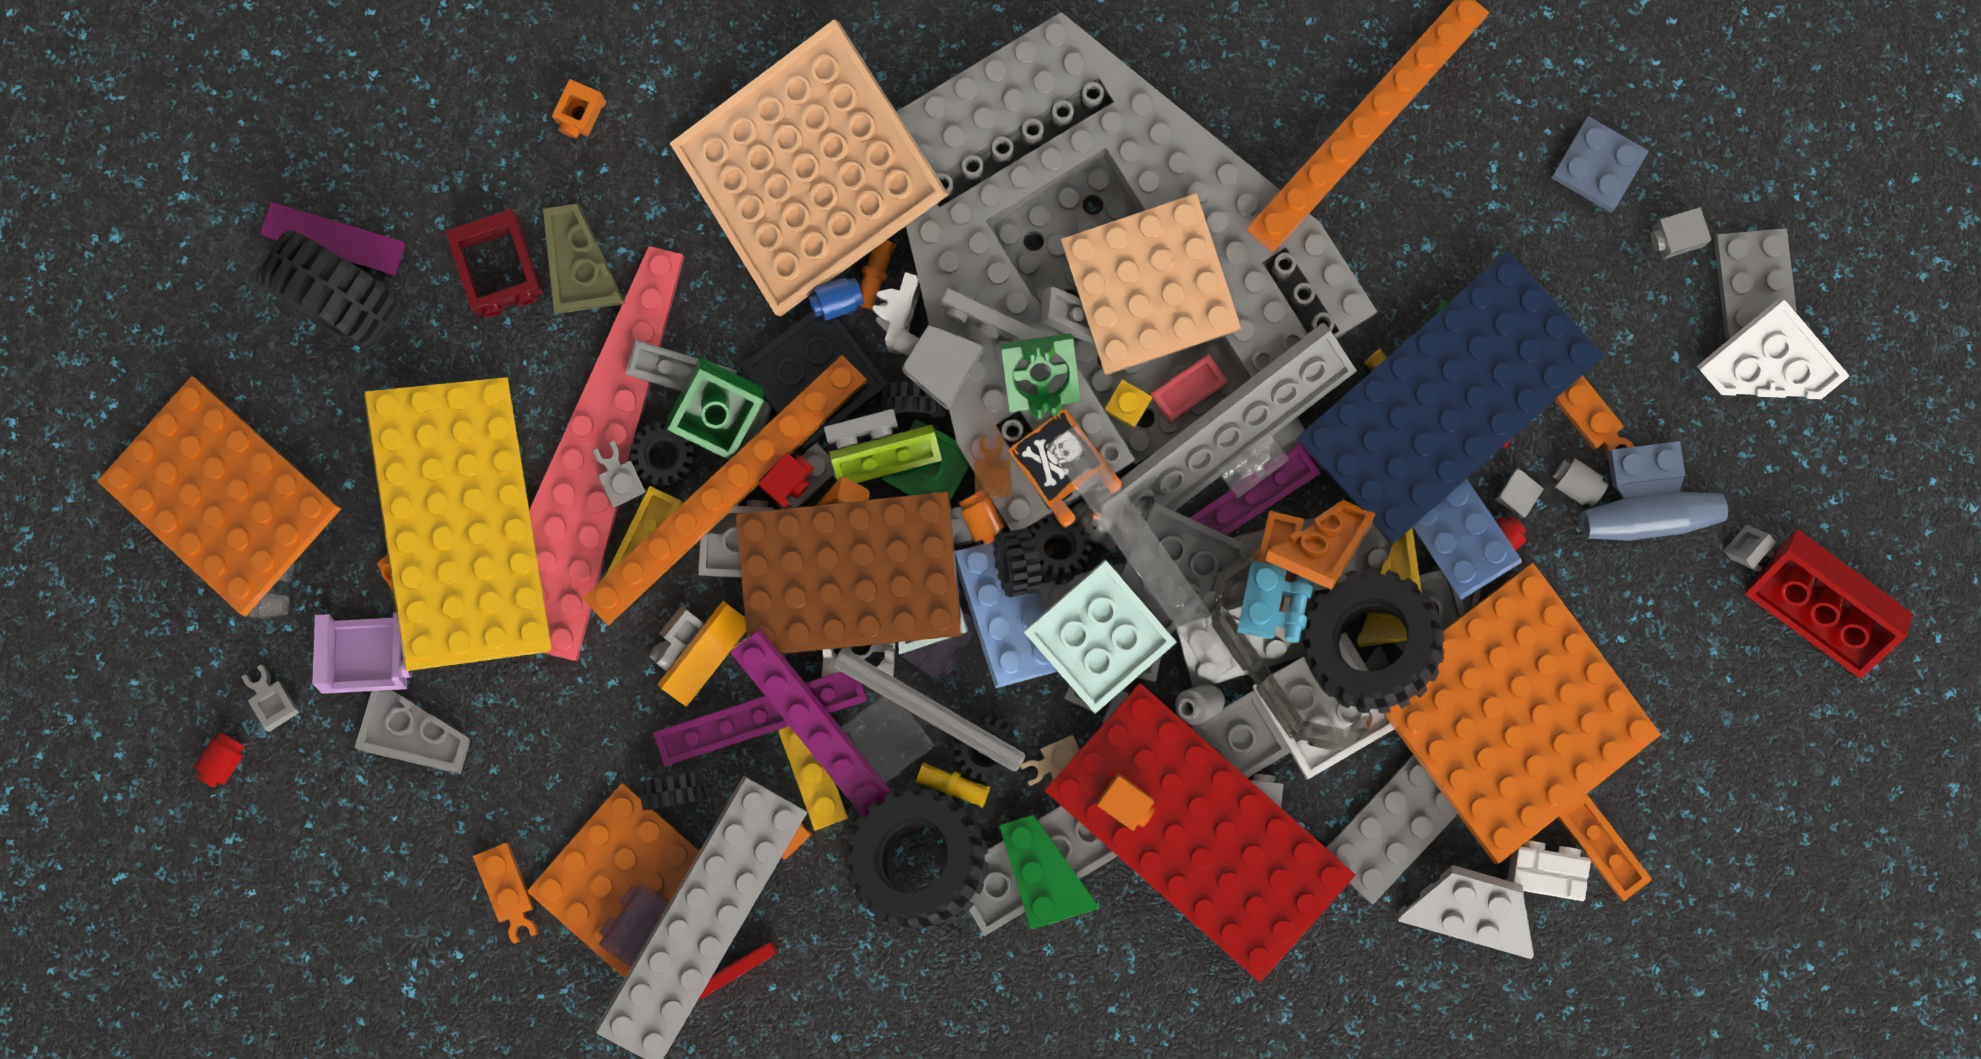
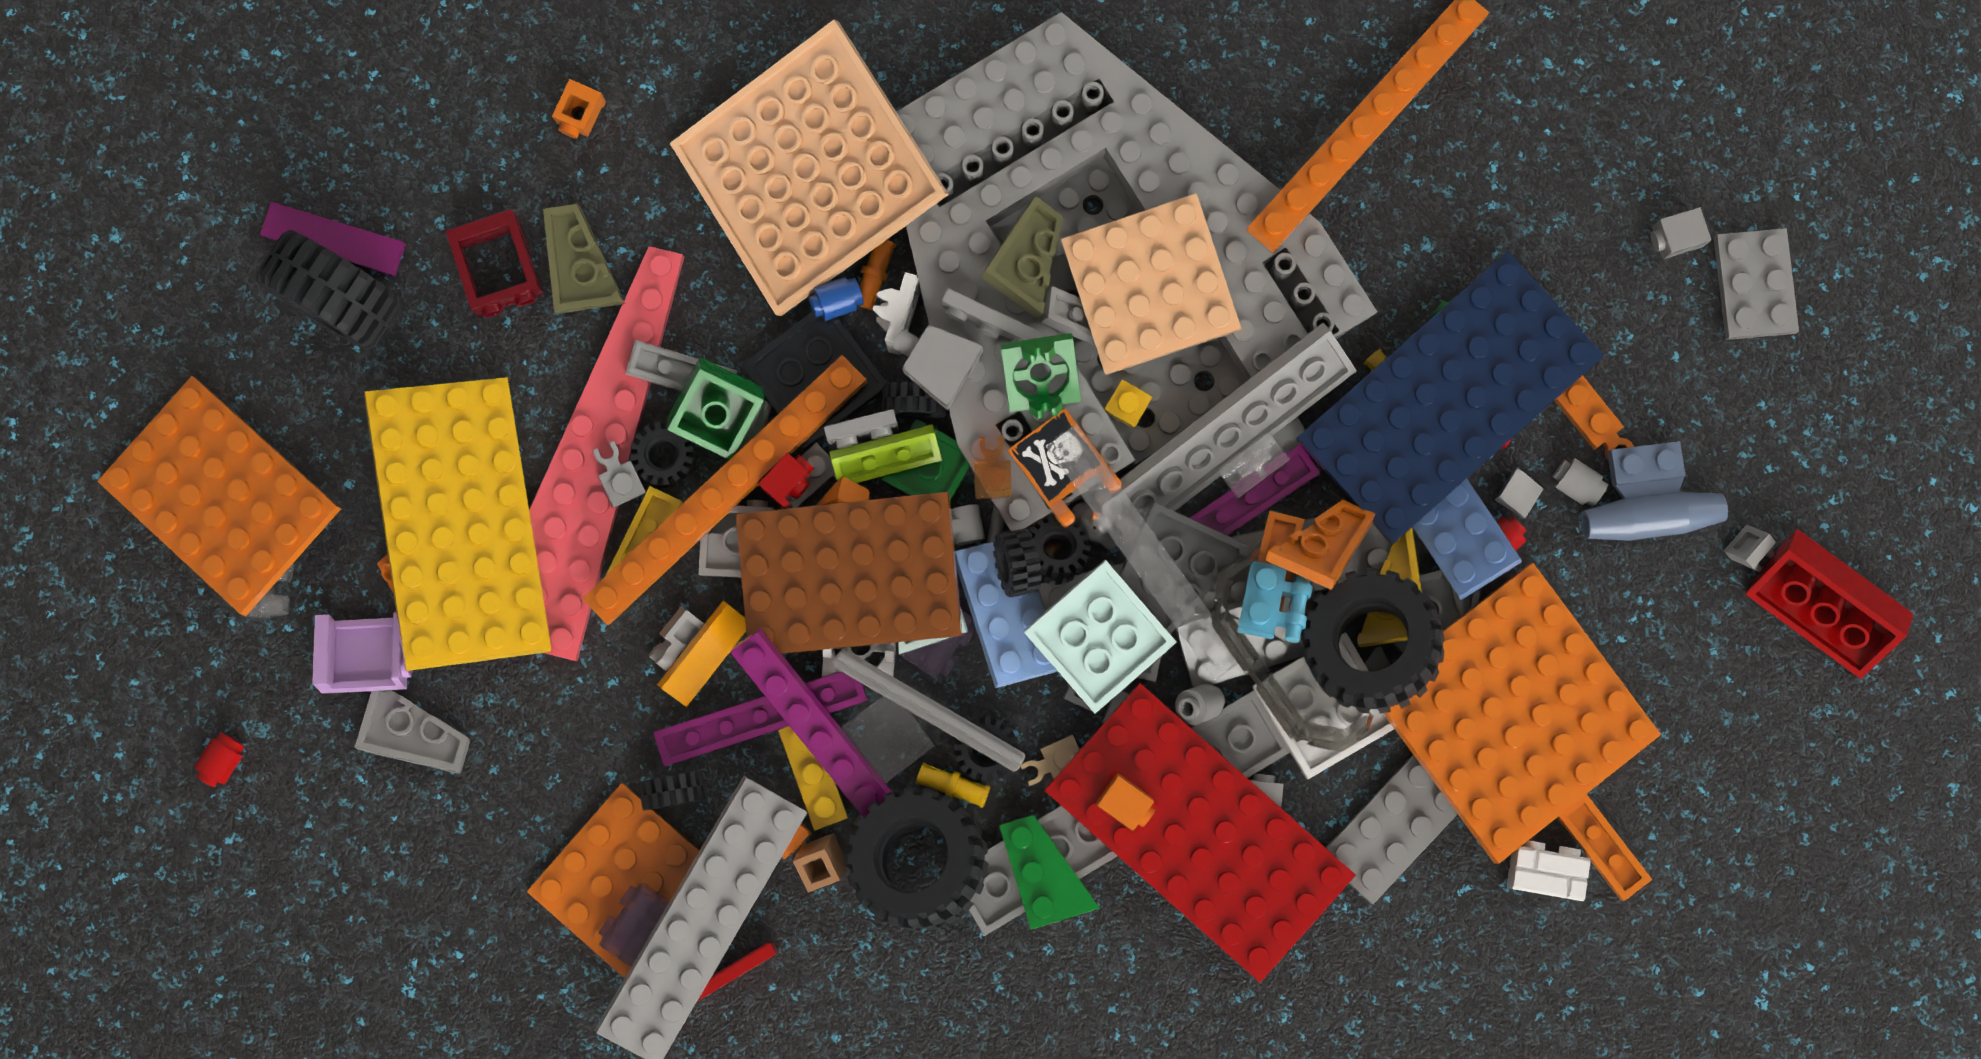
(272, 702): light grey plate -> none
(506, 889): orange plate -> none
(820, 862): none -> medium nougat brick
(981, 518): orange brick -> none
(1025, 257): none -> olive wing
(1189, 388): coral tile -> none
(1474, 910): wing -> none
(1599, 164): sand blue plate -> none
(1774, 359): white plate -> none

